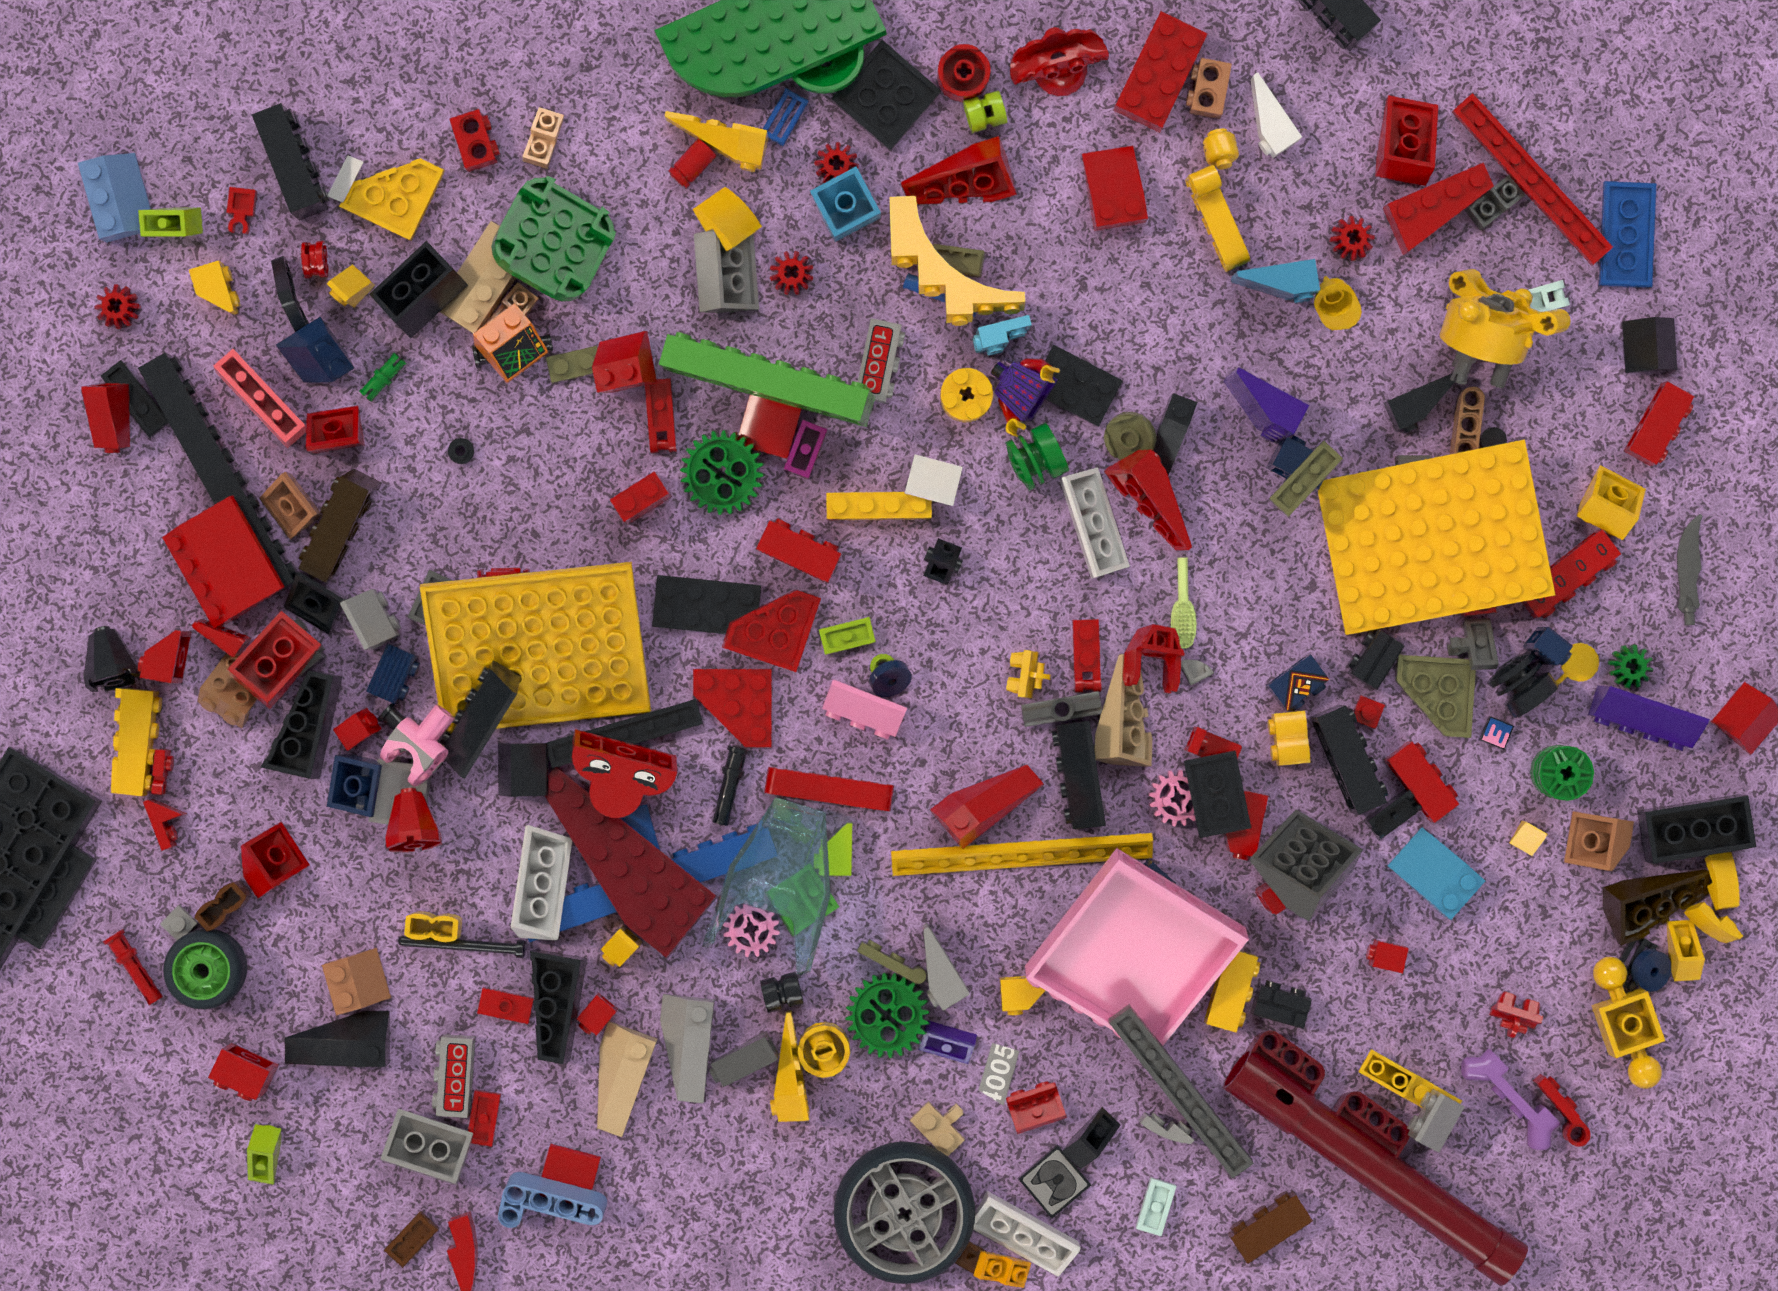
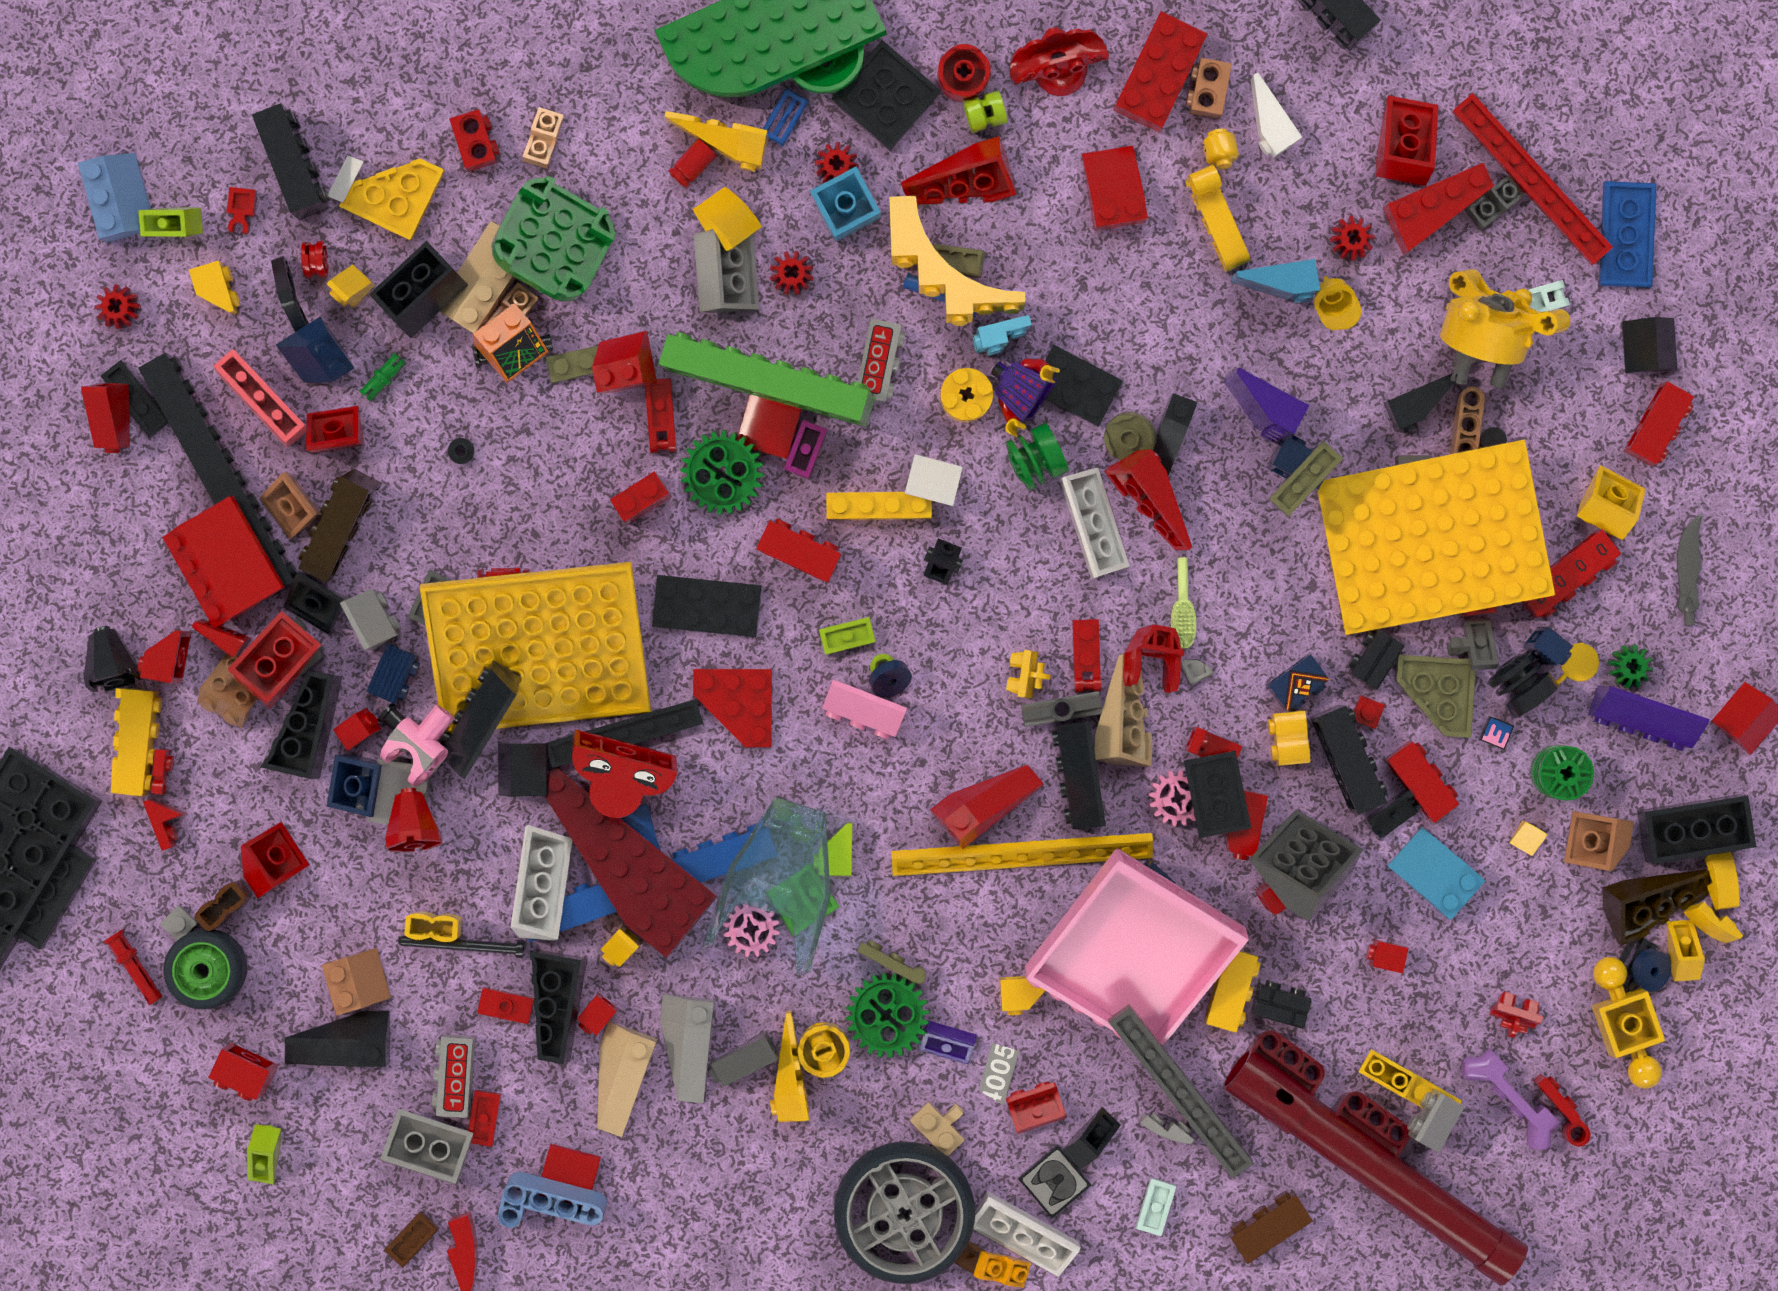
(732, 773): black pin -> none
(775, 630): red plate -> none
(781, 992): black wheel -> none
(829, 789): red beam -> none
(943, 979): light grey slope -> none

